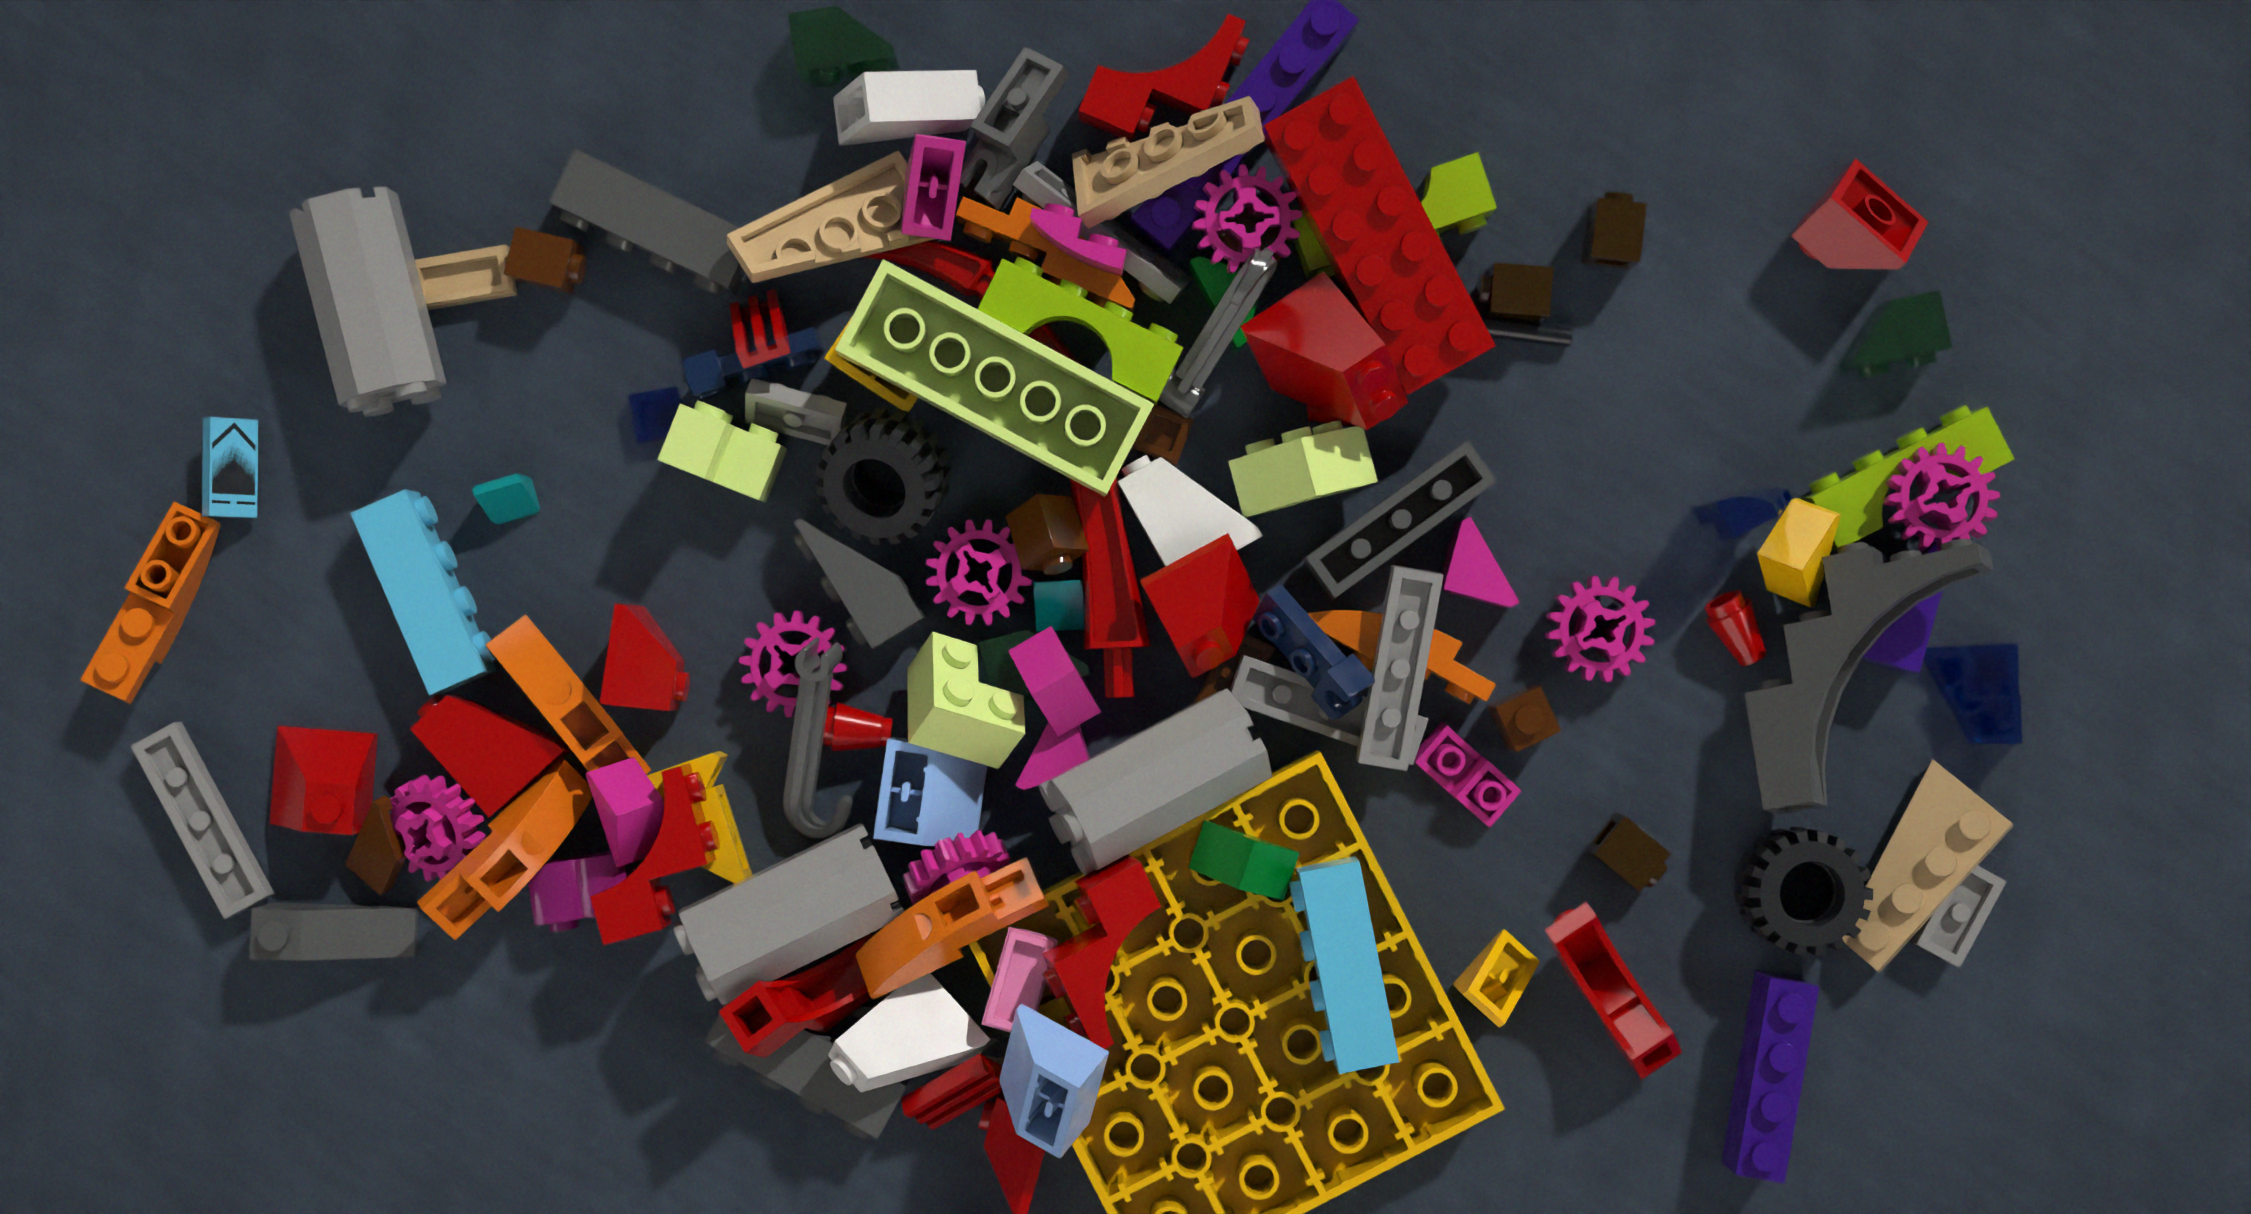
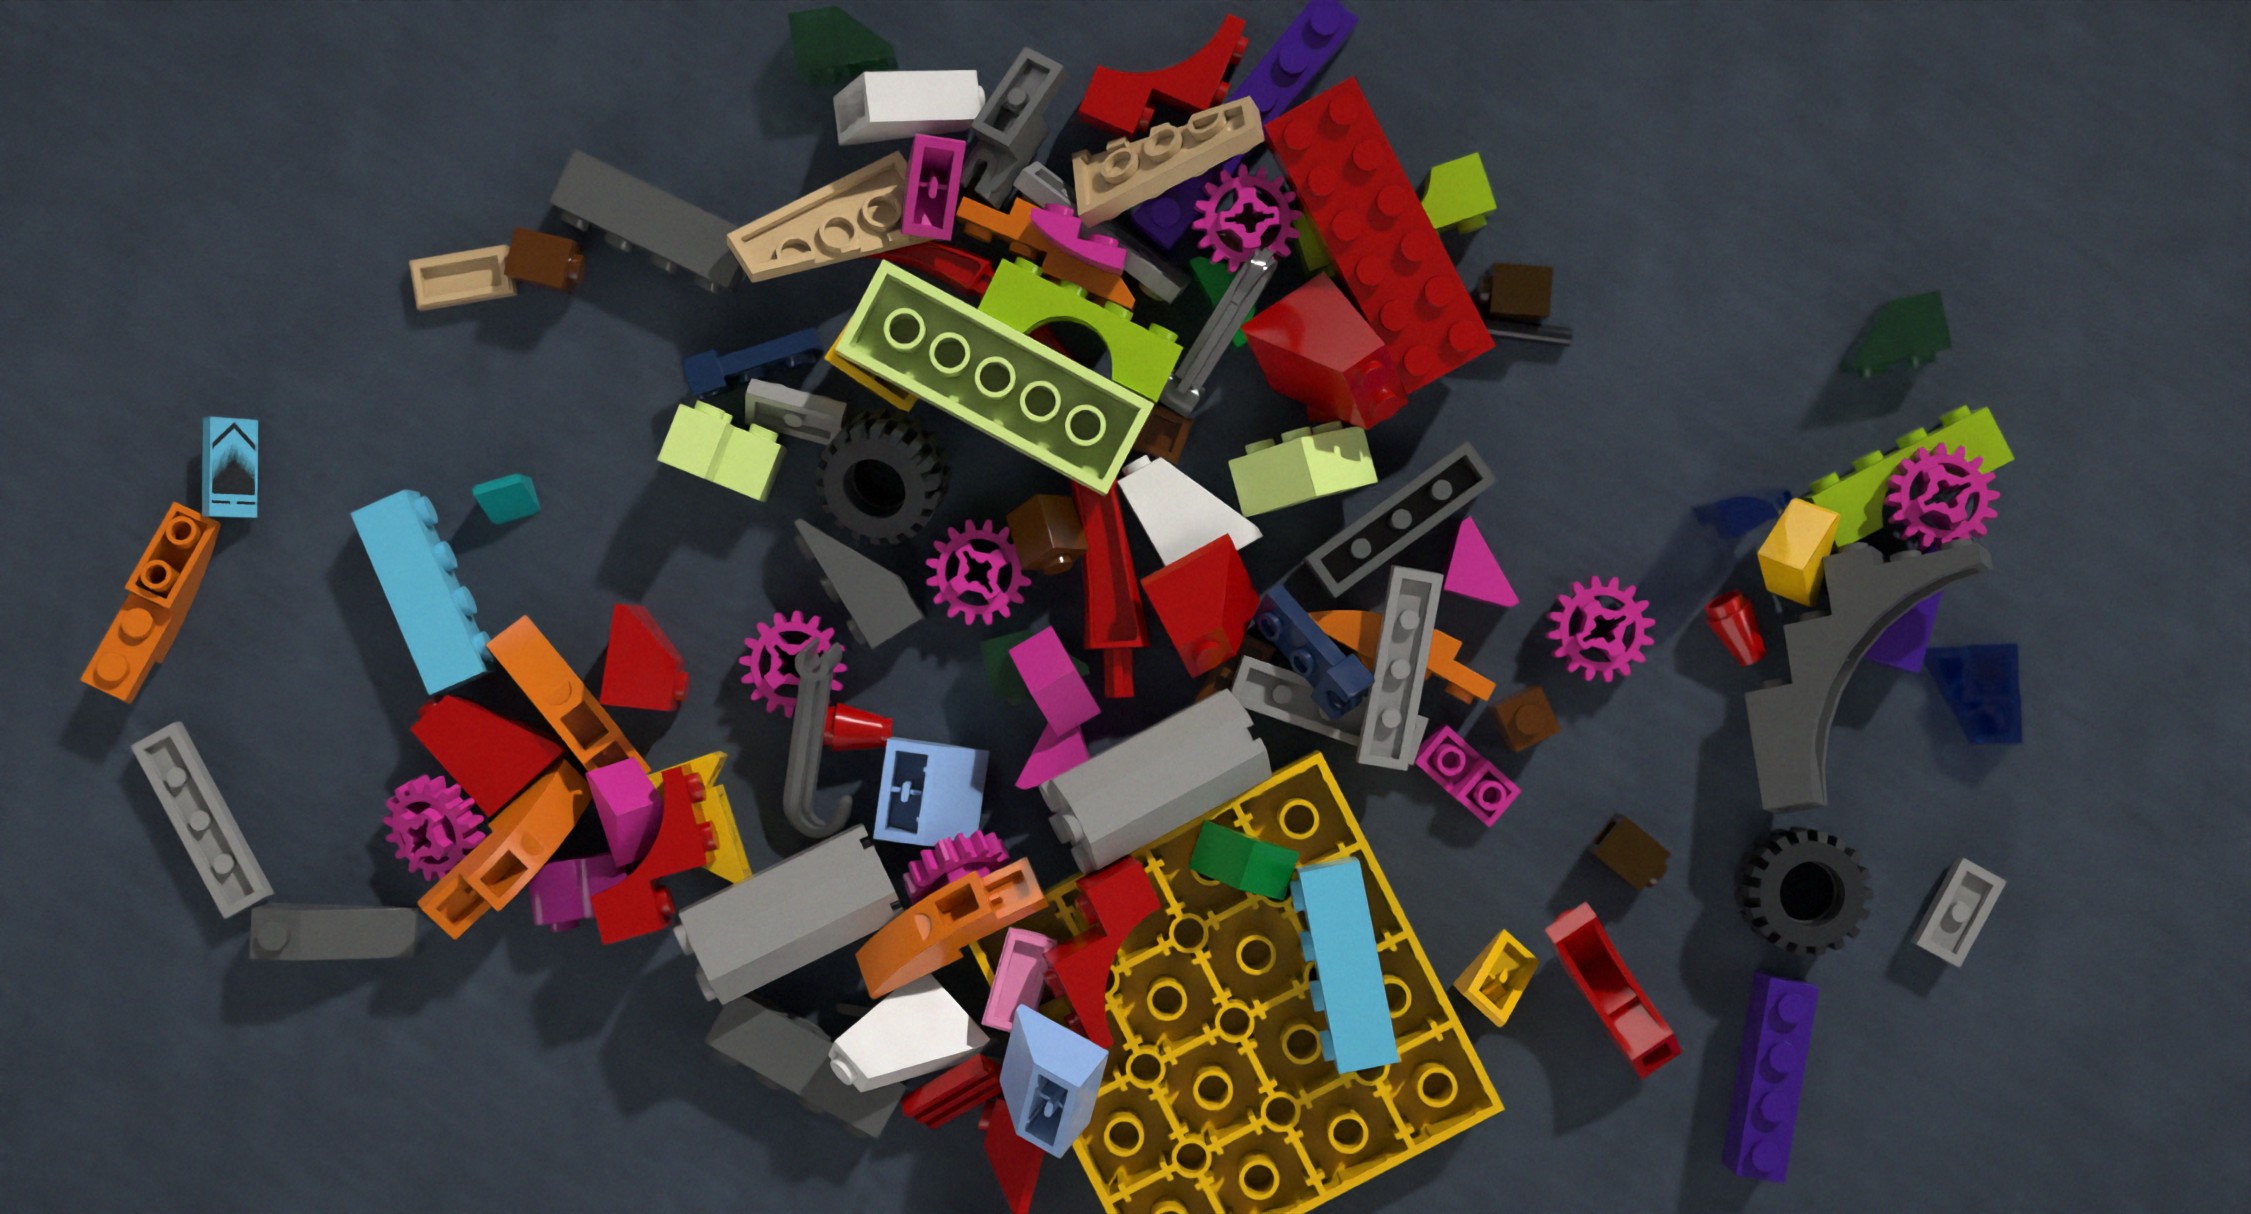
(322, 779): red slope -> none
(368, 300): light grey brick -> none
(377, 850): reddish brown tile -> none
(654, 413): clear blue tile -> none
(755, 313): red tile -> none
(780, 1009): red arch -> none
(956, 711): yellowish green brick -> none
(1059, 605): teal slope -> none
(1614, 231): dark brown brick -> none
(1860, 224): red slope -> none
(1926, 860): tan wing -> none

